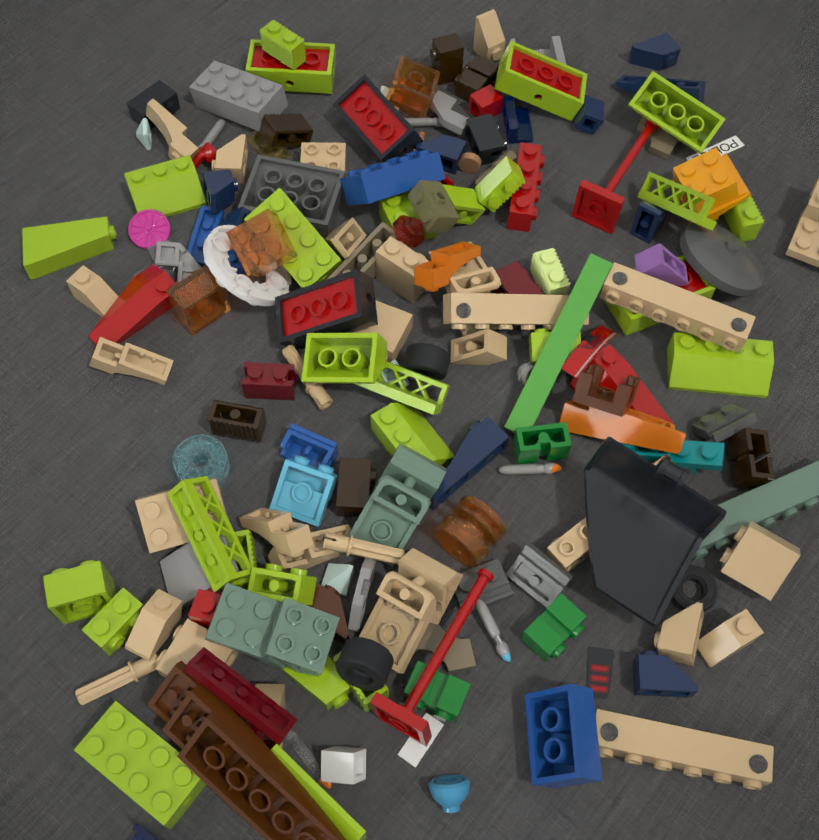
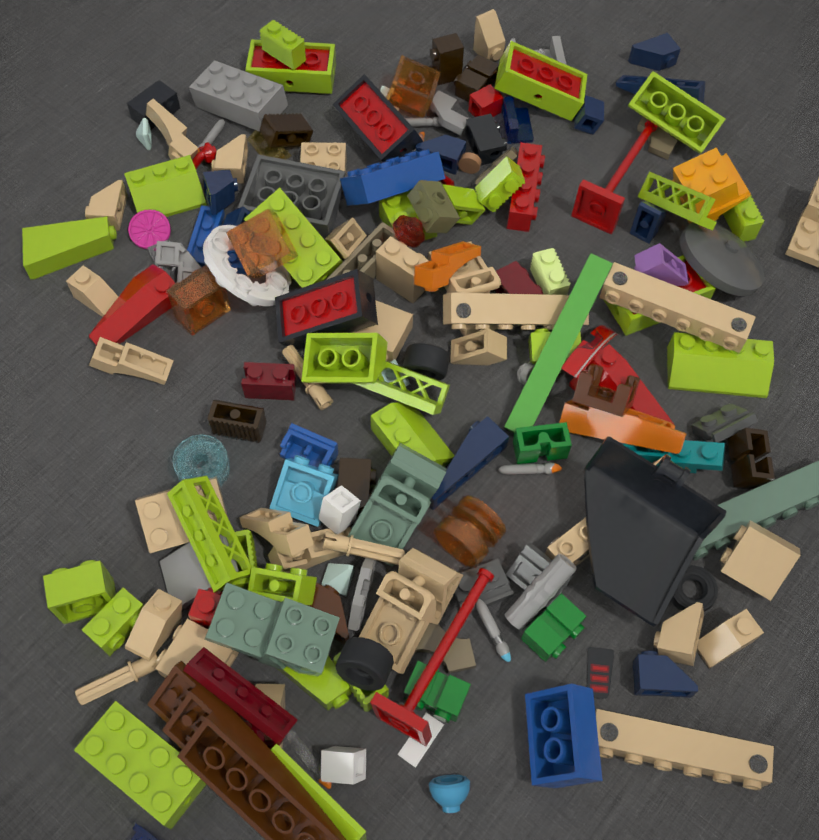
(108, 203): none -> tan slope
(339, 509): none -> white panel
(540, 591): none -> light grey axle
(723, 147): white sticker -> none

